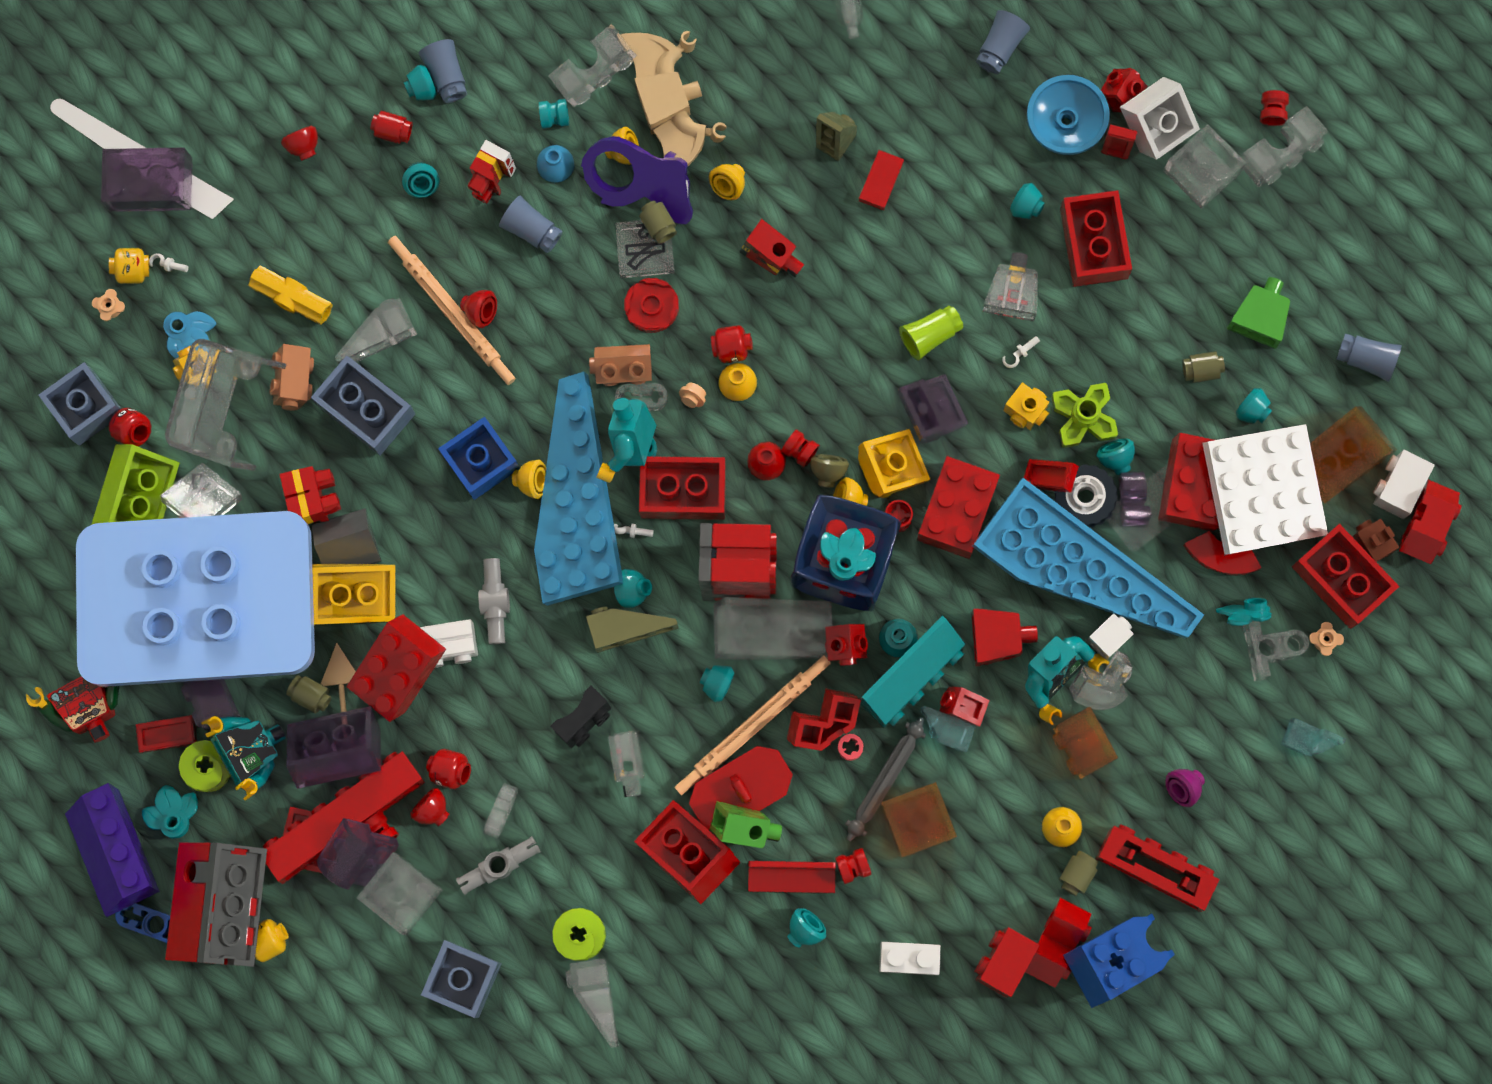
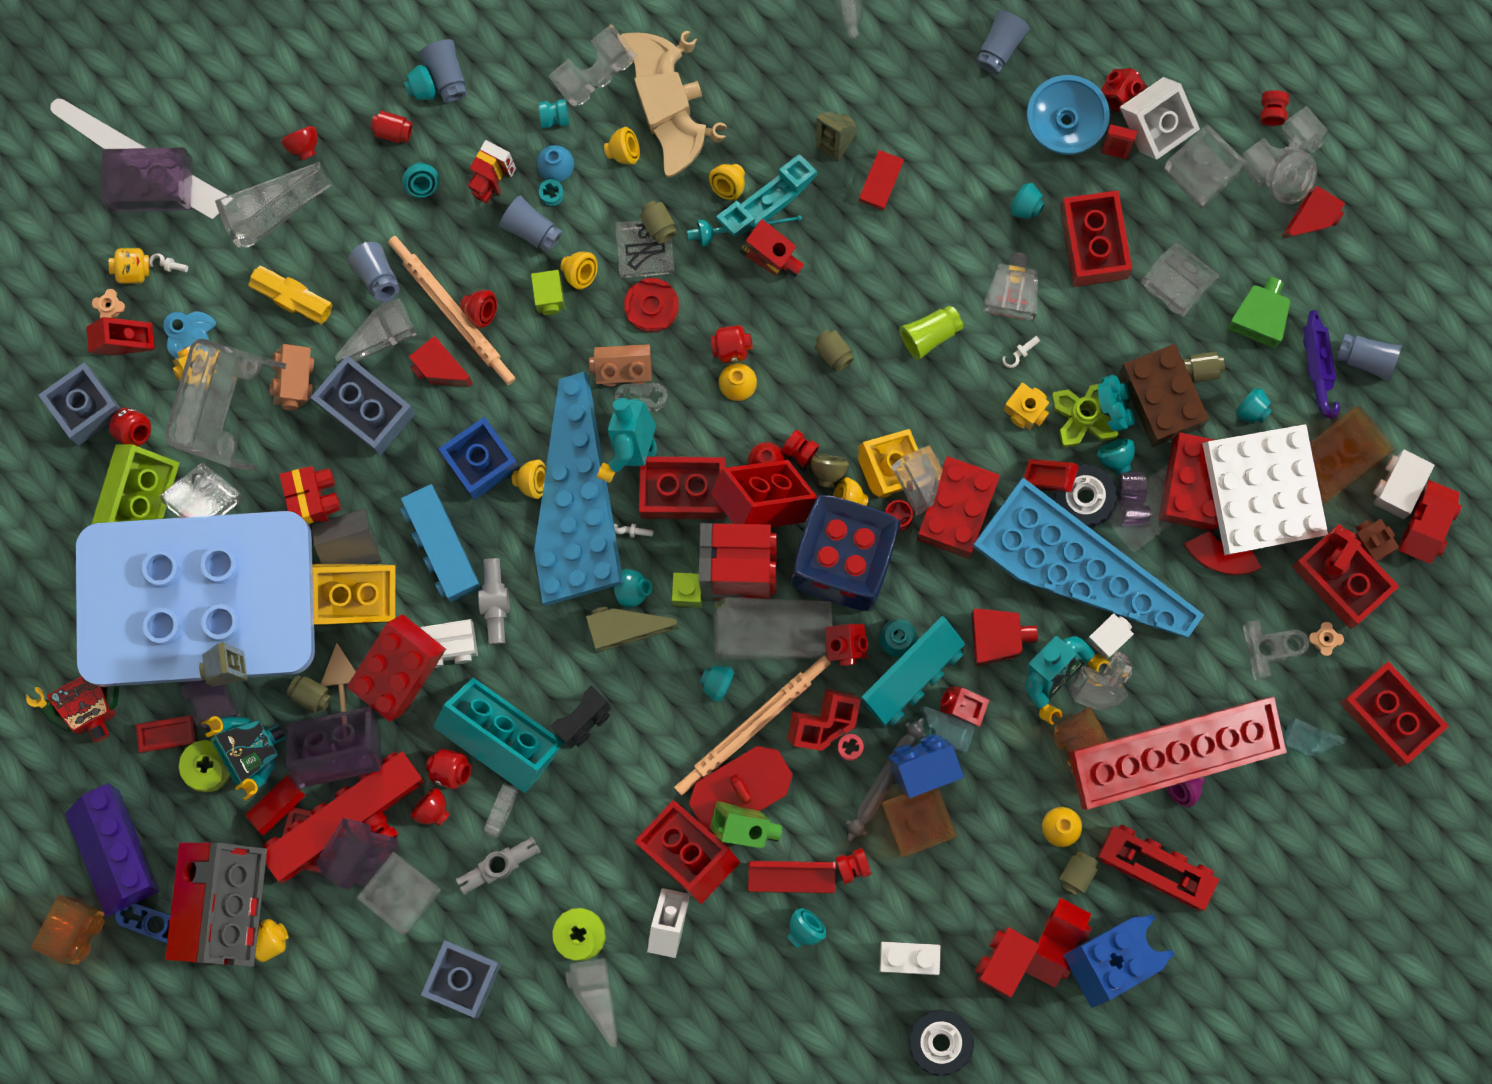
(69, 930): none -> clear orange brick
(119, 336): none -> red slope
(168, 808): teal plate -> none
(223, 665): none -> olive slope
(264, 207): none -> clear slope
(275, 805): none -> red tile
(374, 270): none -> sand blue plant
(438, 366): none -> red slope
(440, 543): none -> dark azure brick
(498, 734): none -> teal slope
(548, 292): none -> lime brick
(551, 183): none -> teal bush
(579, 269): none -> yellow brick
(627, 747): clear torso -> none
(653, 178): dark purple animal -> none
(668, 923): none -> white slope
(686, 590): none -> lime brick
(692, 395): light nougat plate -> none
(705, 232): none -> teal sword
(764, 494): none -> red brick
(769, 199): none -> teal slope
(834, 350): none -> olive brick
(846, 549): teal plate -> none
(919, 477): none -> clear slope
(922, 1047): none -> black wheel
(925, 765): none -> blue brick
(932, 408): clear purple brick -> none
(1114, 401): none -> teal plate
(1164, 395): none -> reddish brown brick
(1177, 752): none -> plate
(1179, 279): none -> clear slope
(1253, 610): teal plate -> none
(1291, 176): none -> clear tile
(1316, 213): none -> red slope
(1320, 362): none -> dark purple plate
(1342, 556): none -> red bracket
(1394, 714): none -> red brick

